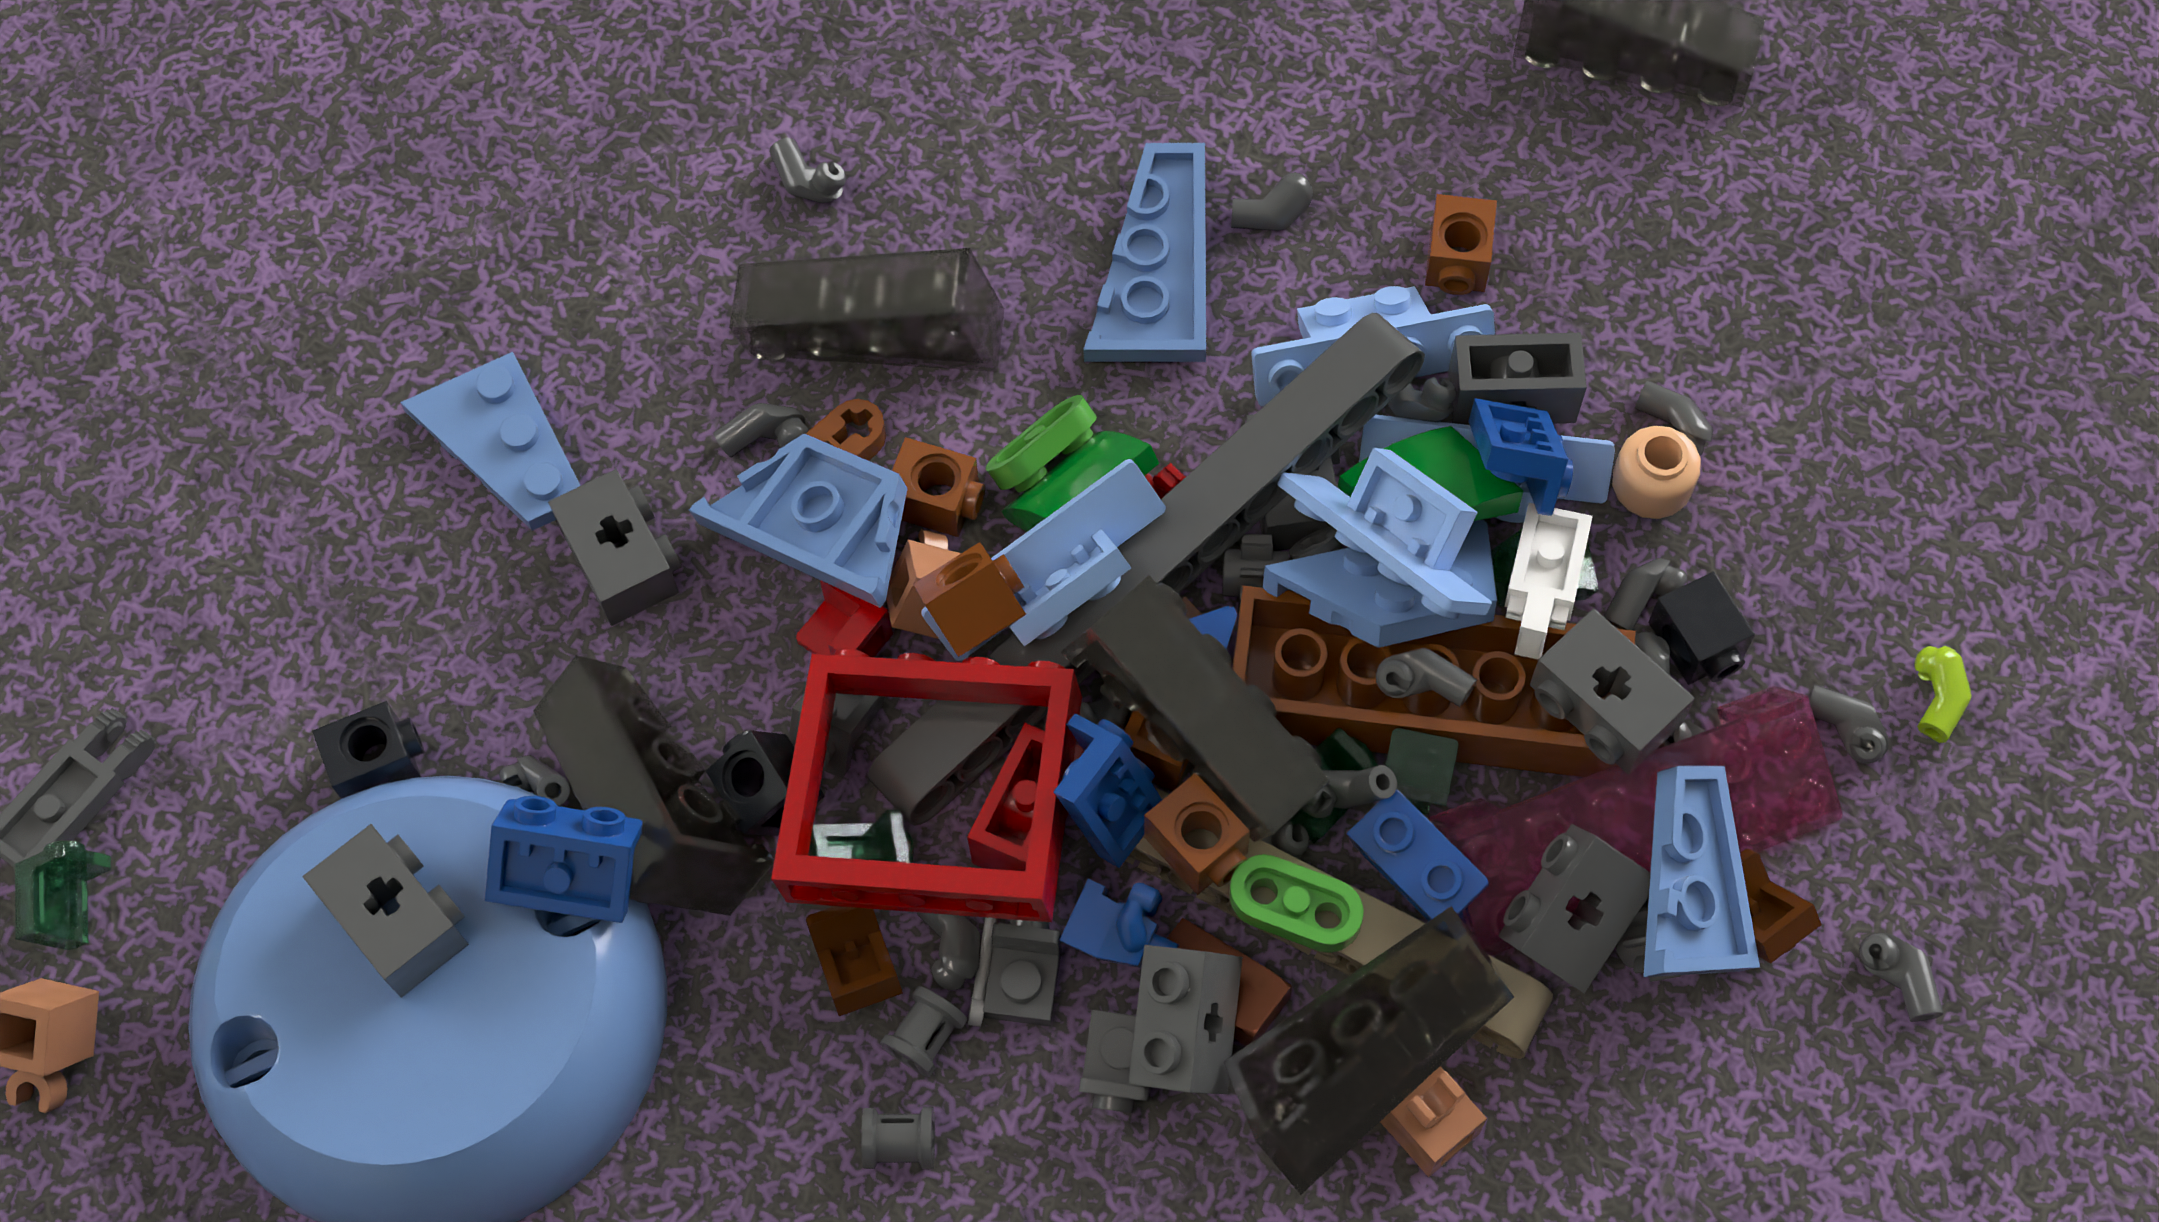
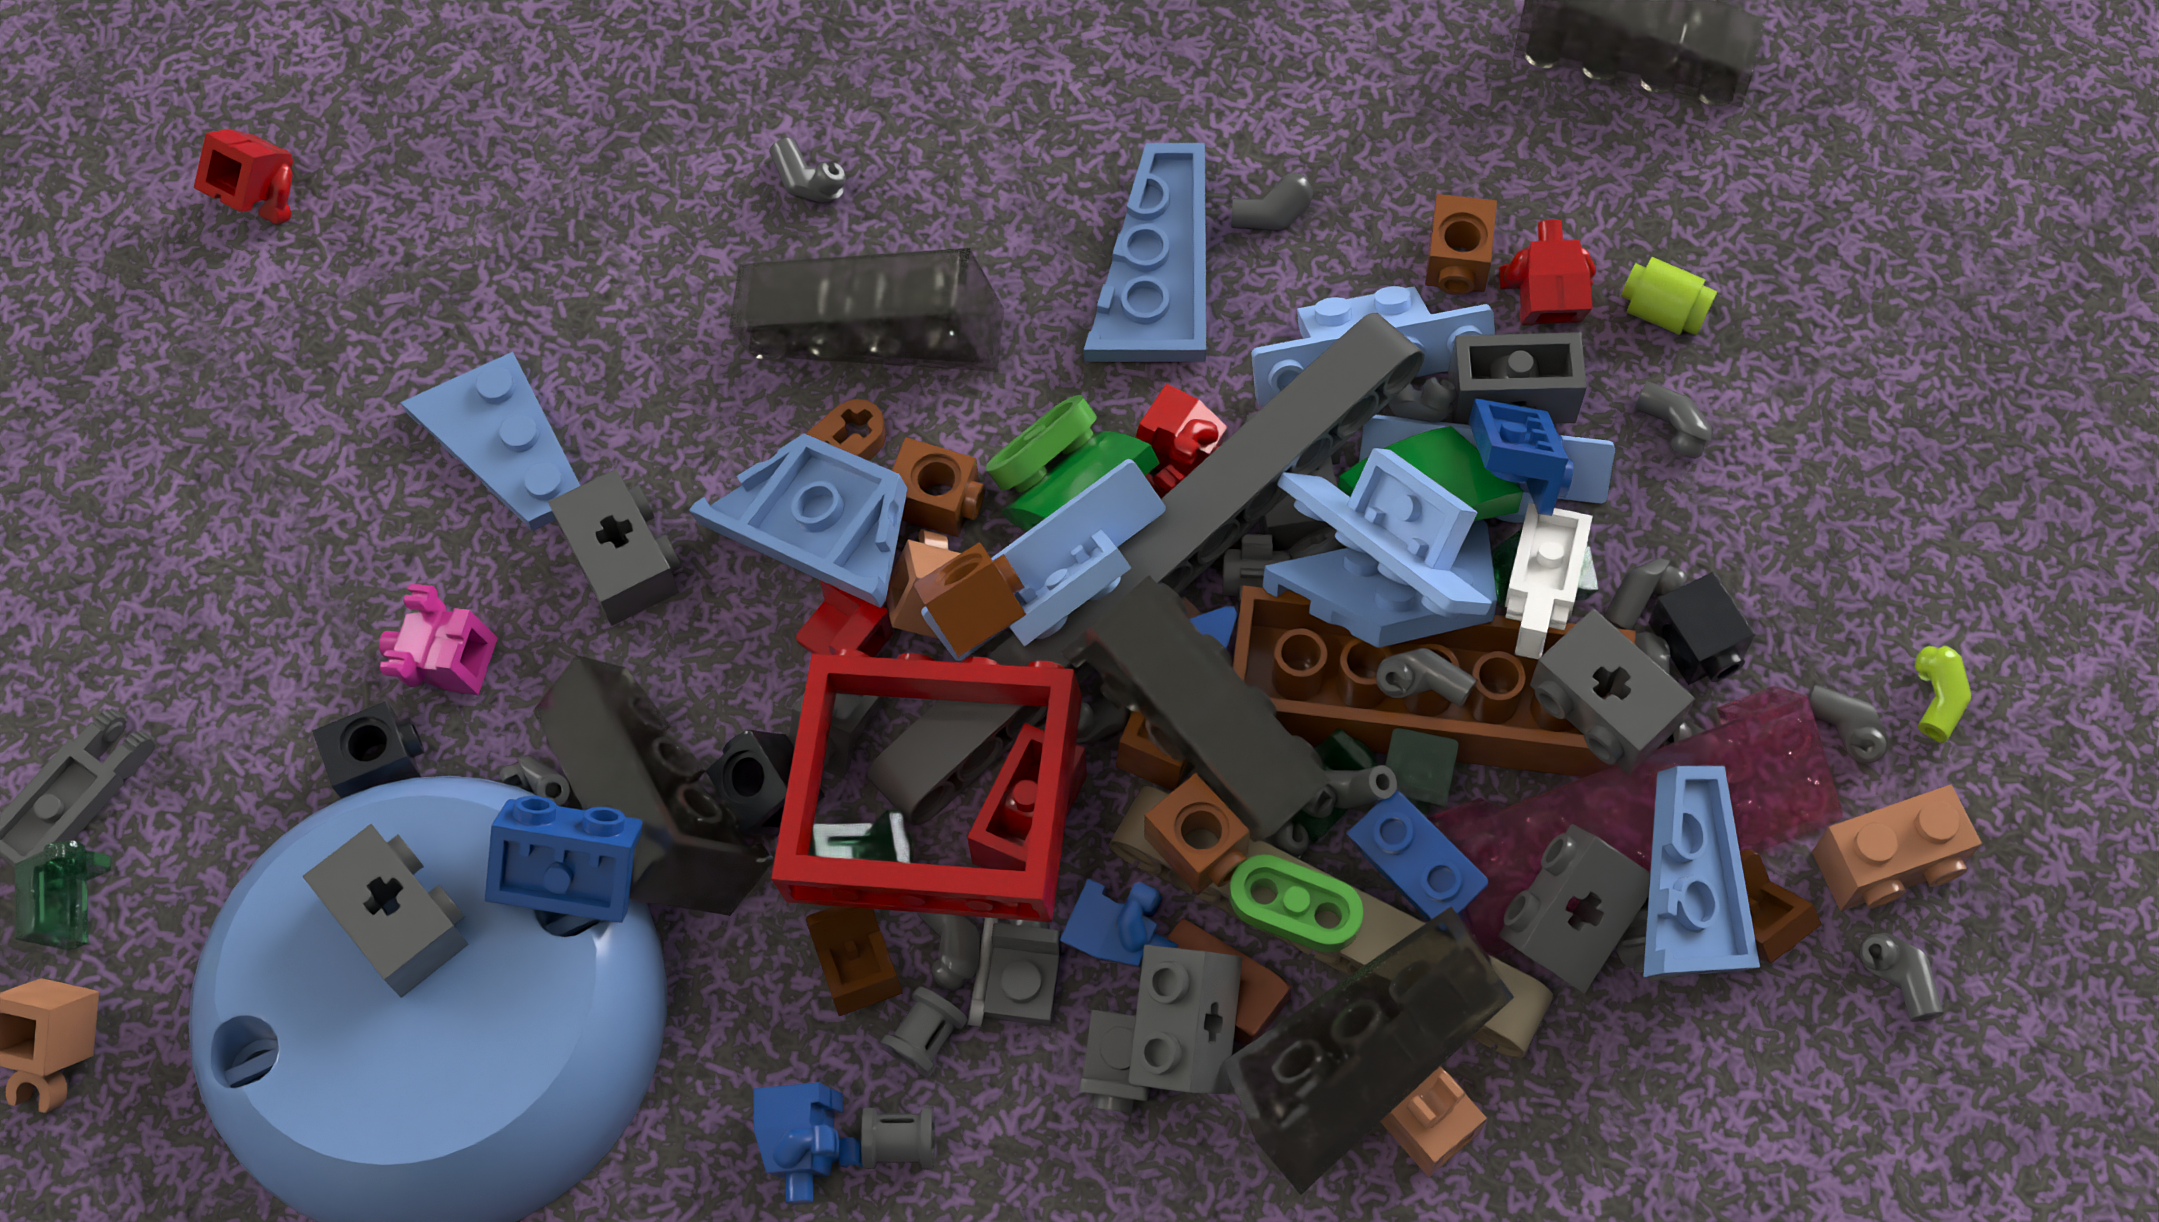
(245, 171): none -> red piece
(437, 645): none -> dark pink piece
(762, 421): dark grey arm -> none
(799, 1136): none -> blue piece
(1107, 789): blue bracket -> none
(1180, 430): none -> red piece
(1551, 278): none -> red piece
(1656, 472): light nougat head -> none
(1668, 297): none -> lime brick
(1896, 848): none -> nougat brick

